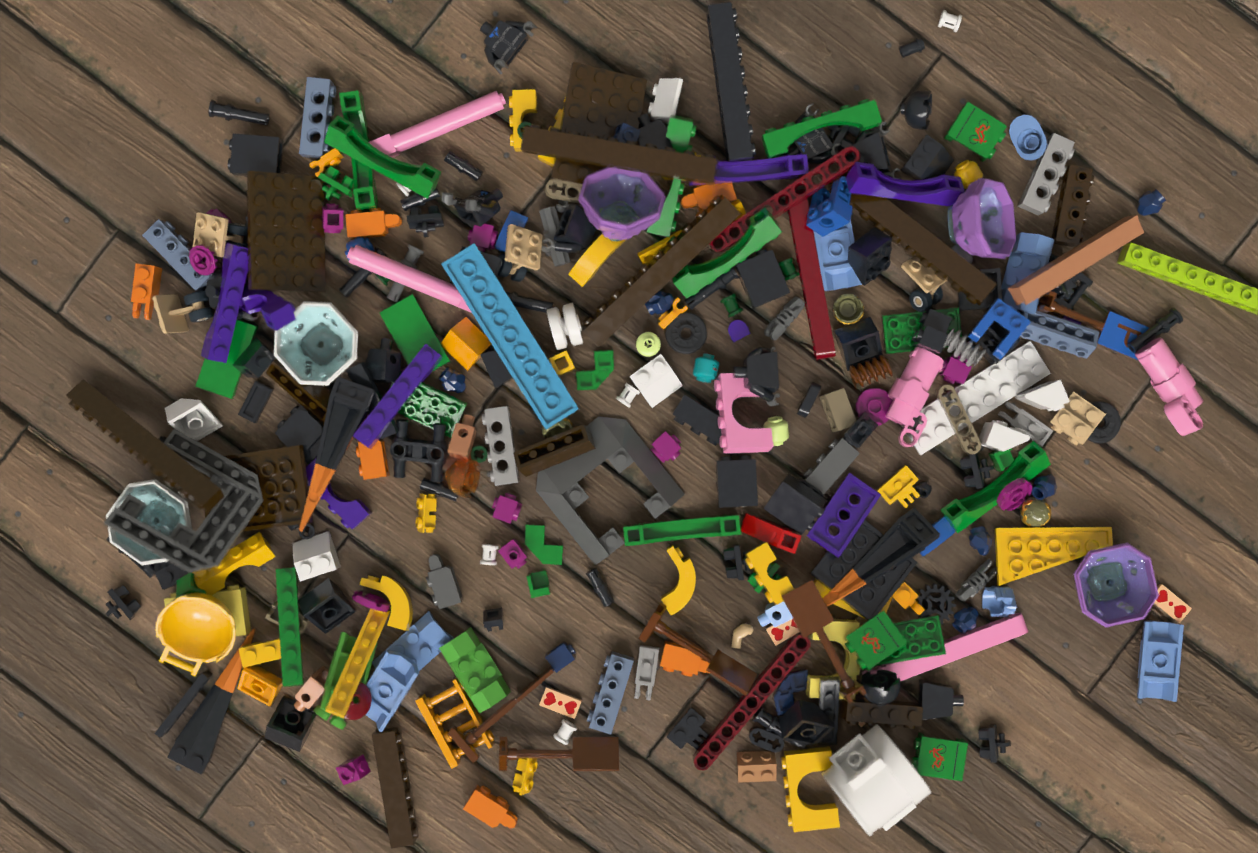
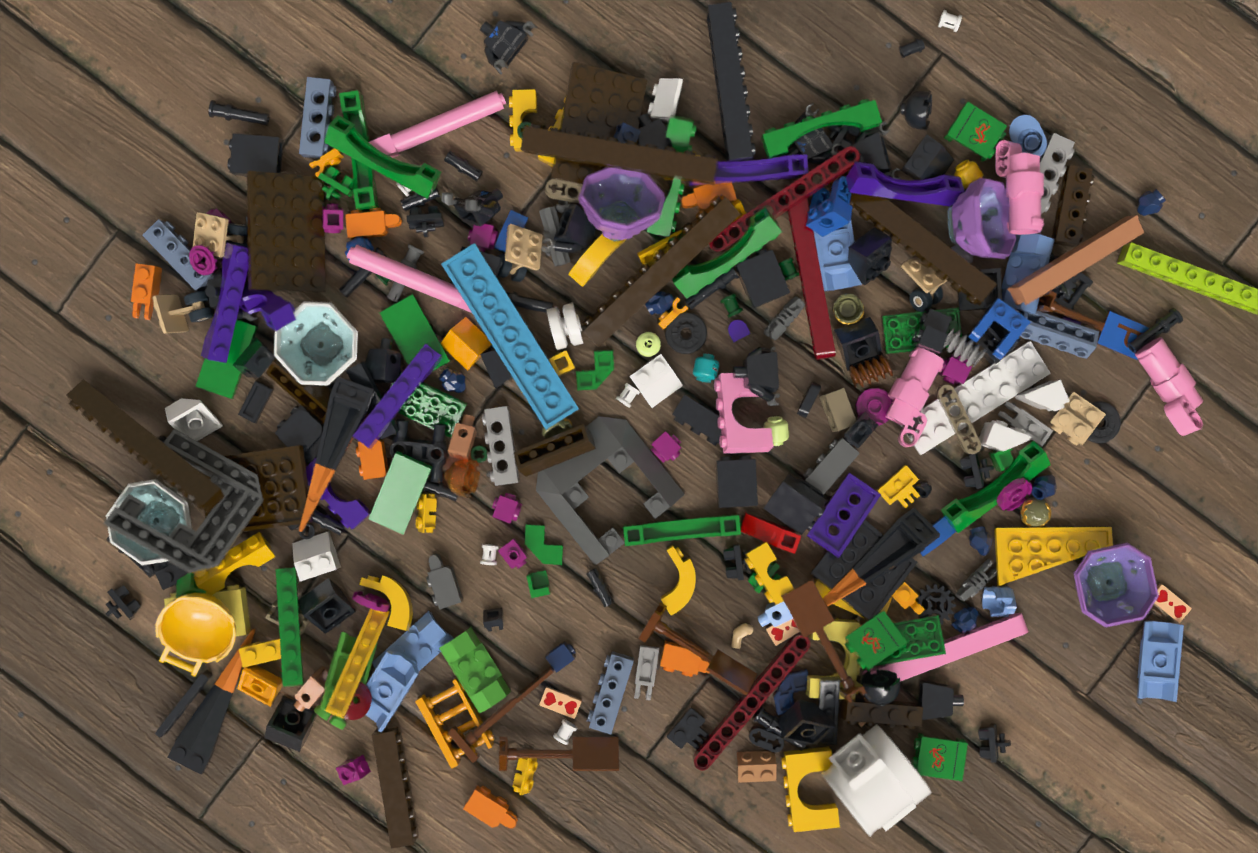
(327, 522): none -> black pin
(400, 492): none -> tile
(1023, 187): none -> bright pink piece

